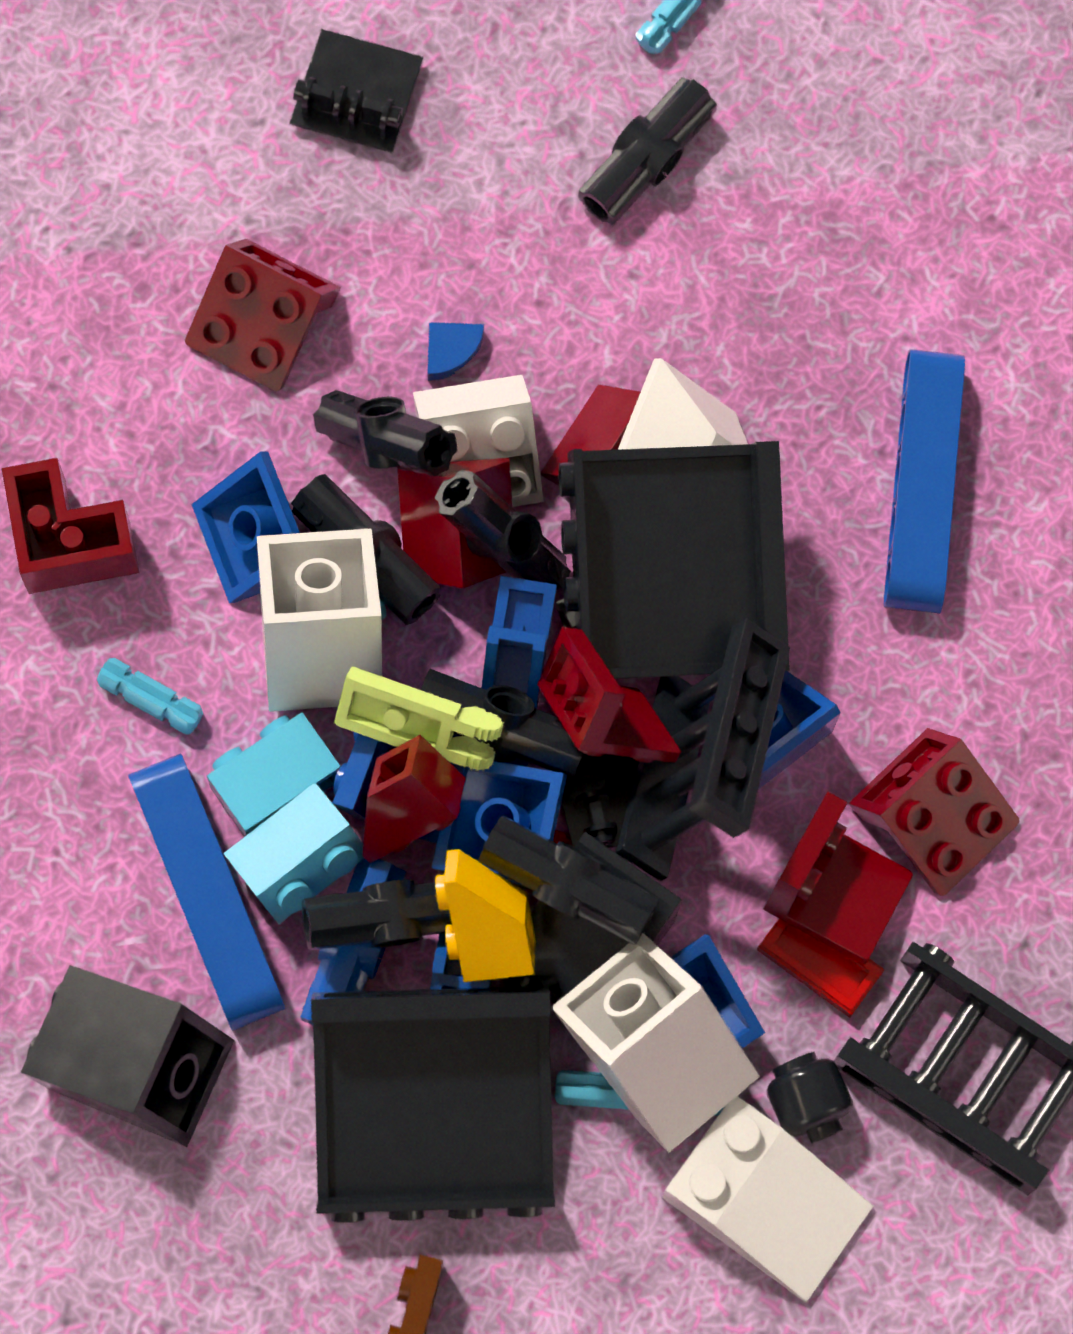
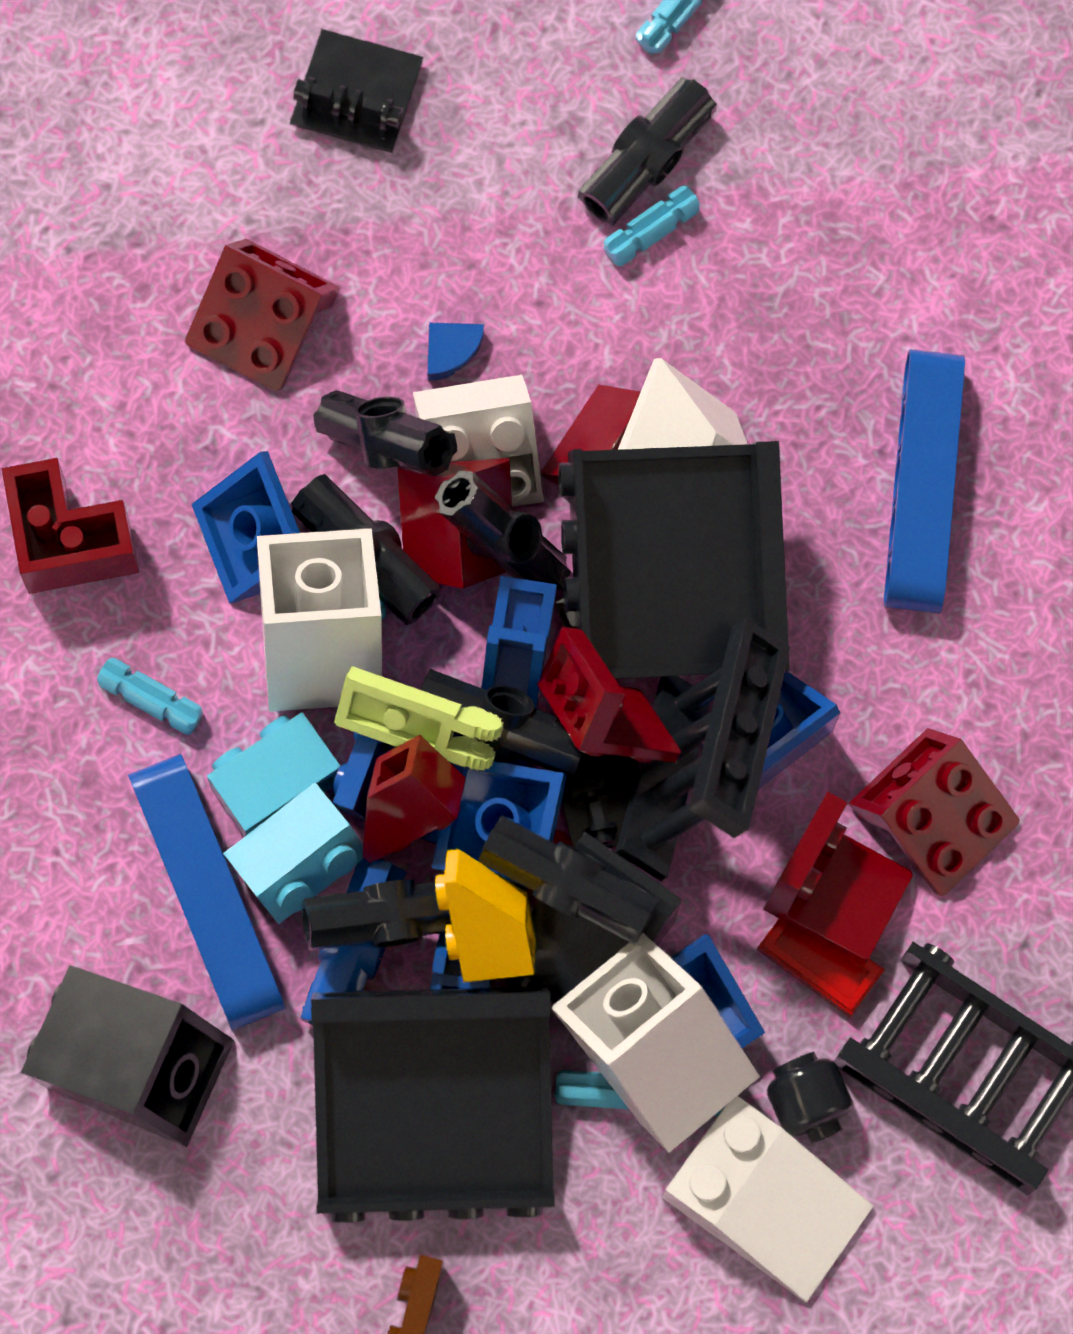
(651, 225): none -> medium azure axle

